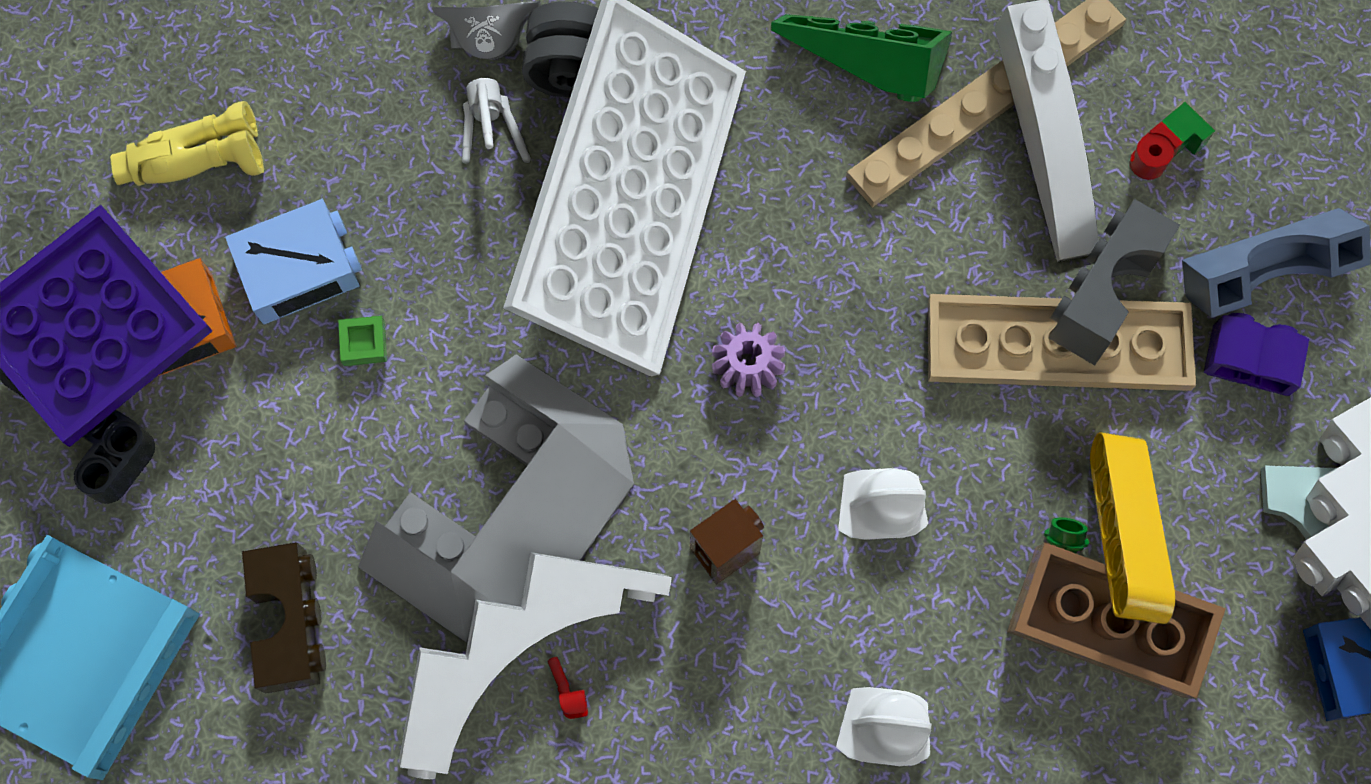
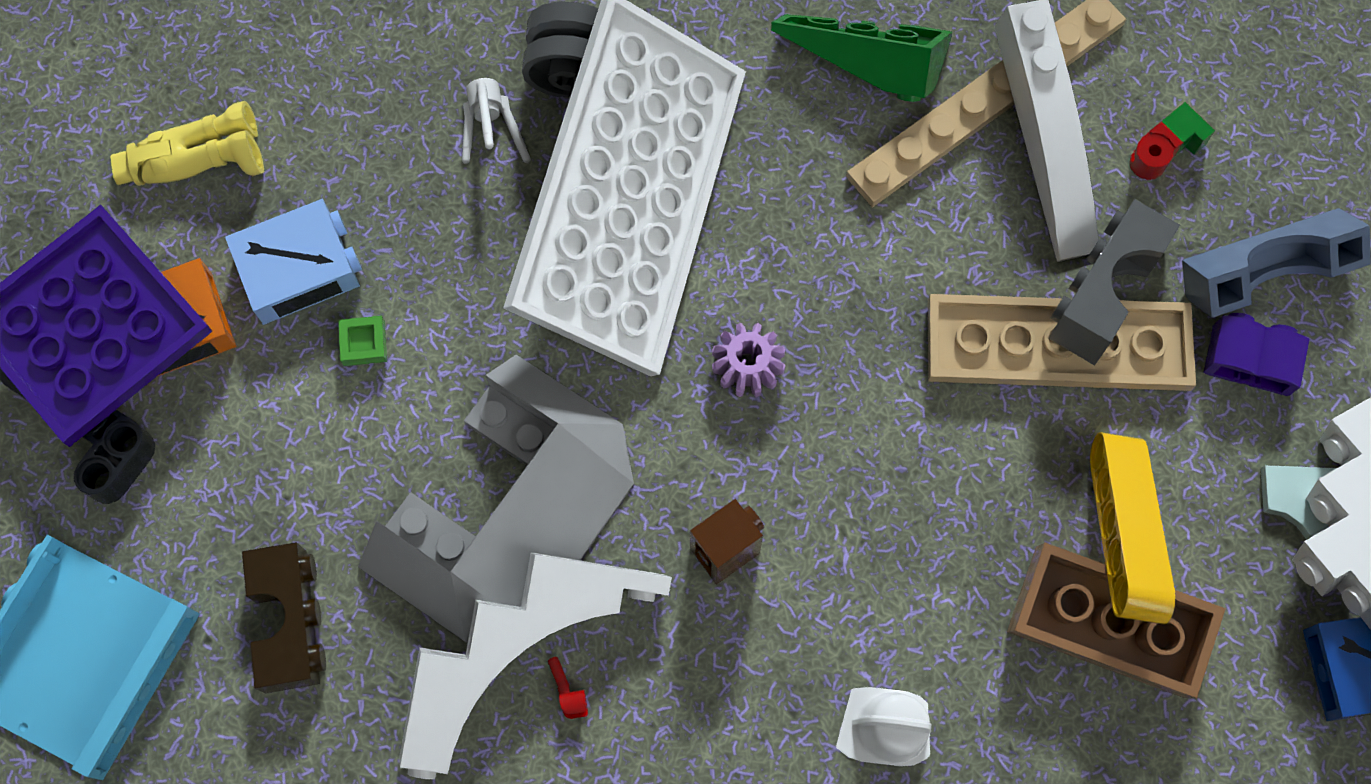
(488, 30): light grey hat -> none
(882, 504): white piece -> none
(1067, 534): green plate -> none

